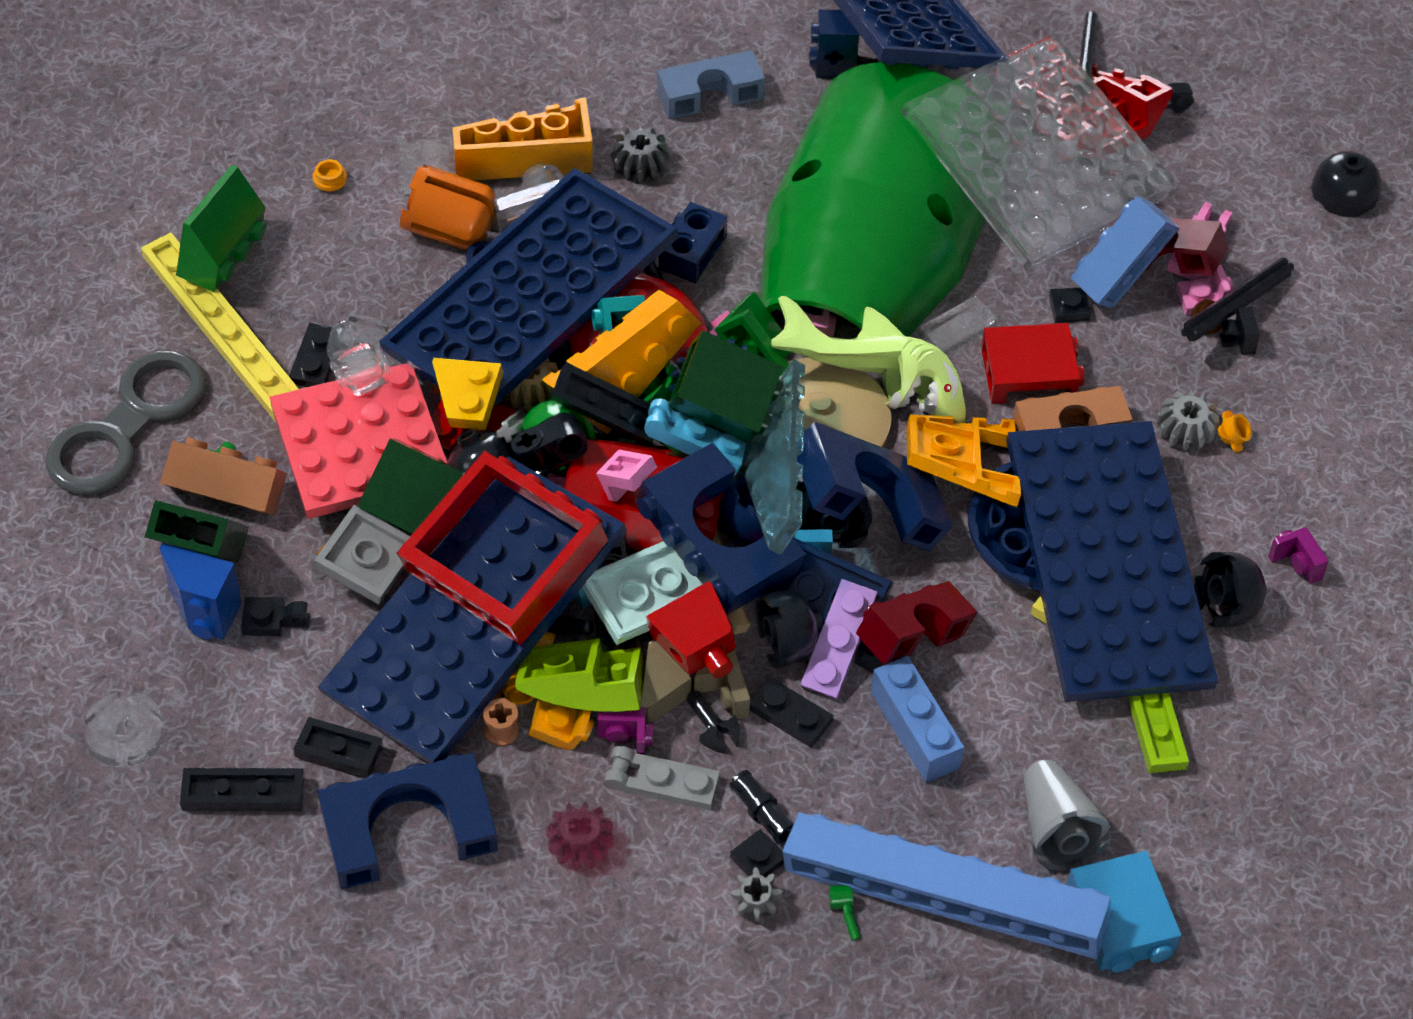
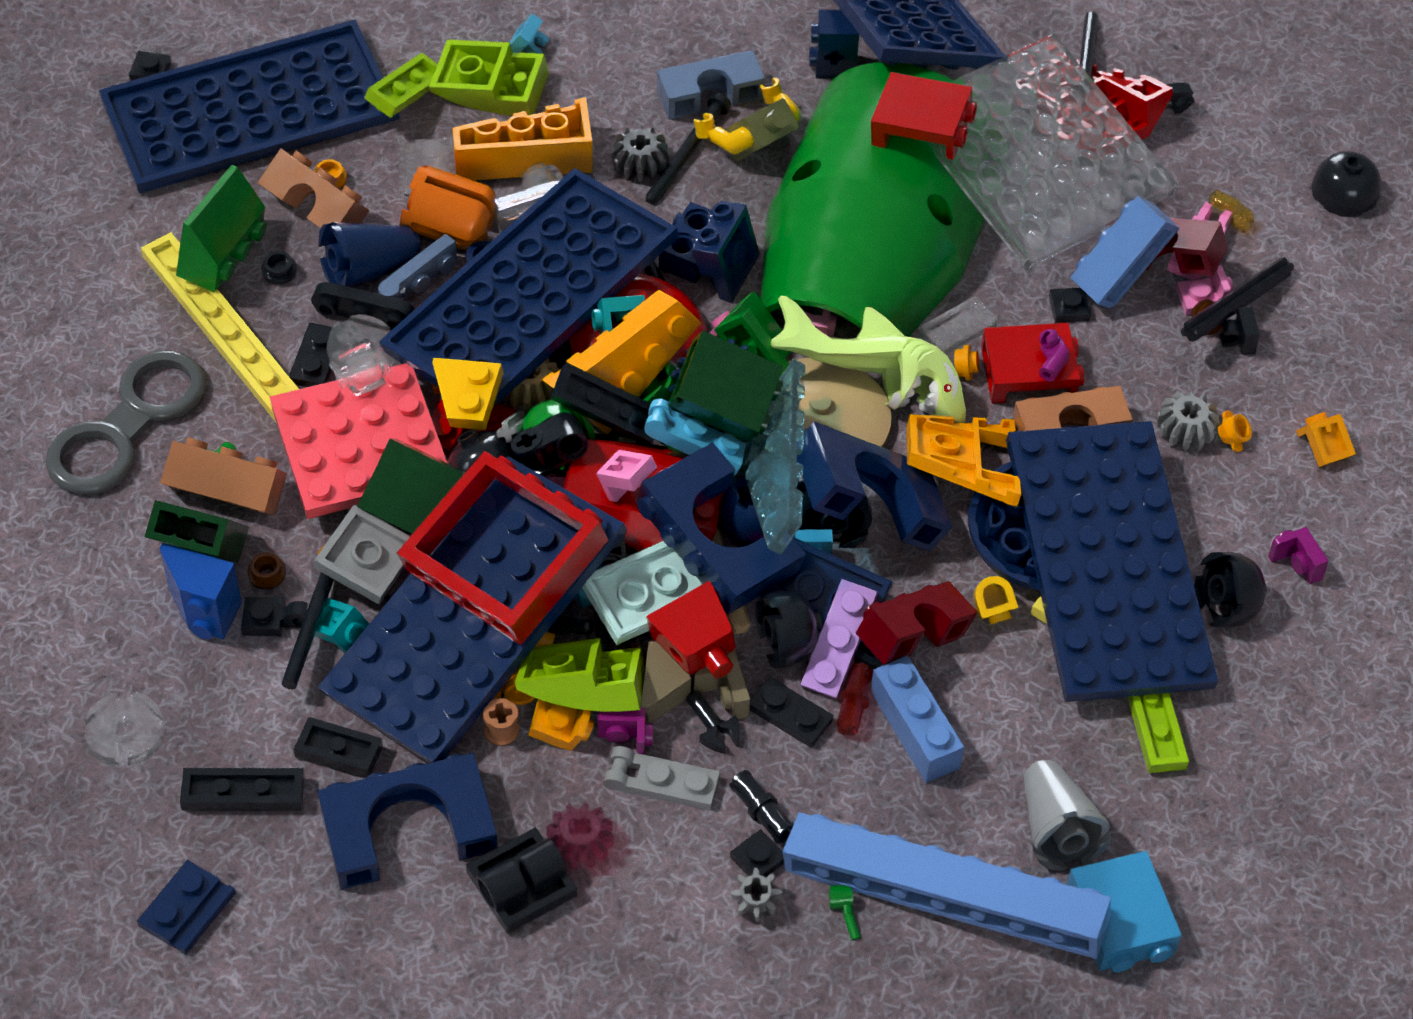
(149, 64): none -> black plate
(186, 907): none -> dark blue plate
(244, 105): none -> dark blue plate
(266, 561): none -> reddish brown plate
(278, 267): none -> black plate
(293, 180): none -> nougat arch
(307, 632): none -> black bar
(340, 624): none -> teal bracket
(346, 301): none -> black plate
(364, 251): none -> dark blue cone
(402, 85): none -> lime plate
(421, 270): none -> sand blue plate
(490, 77): none -> lime slope
(522, 879): none -> black plate
(527, 36): none -> medium azure tile
(717, 105): none -> black bar
(726, 248): none -> dark blue plate
(757, 129): none -> torso
(854, 699): none -> clear red axle
(924, 112): none -> red panel
(966, 362): none -> light orange plate
(994, 599): none -> yellow plate
(1055, 354): none -> magenta arm
(1242, 214): none -> clear yellow arm
(1327, 438): none -> light orange bracket

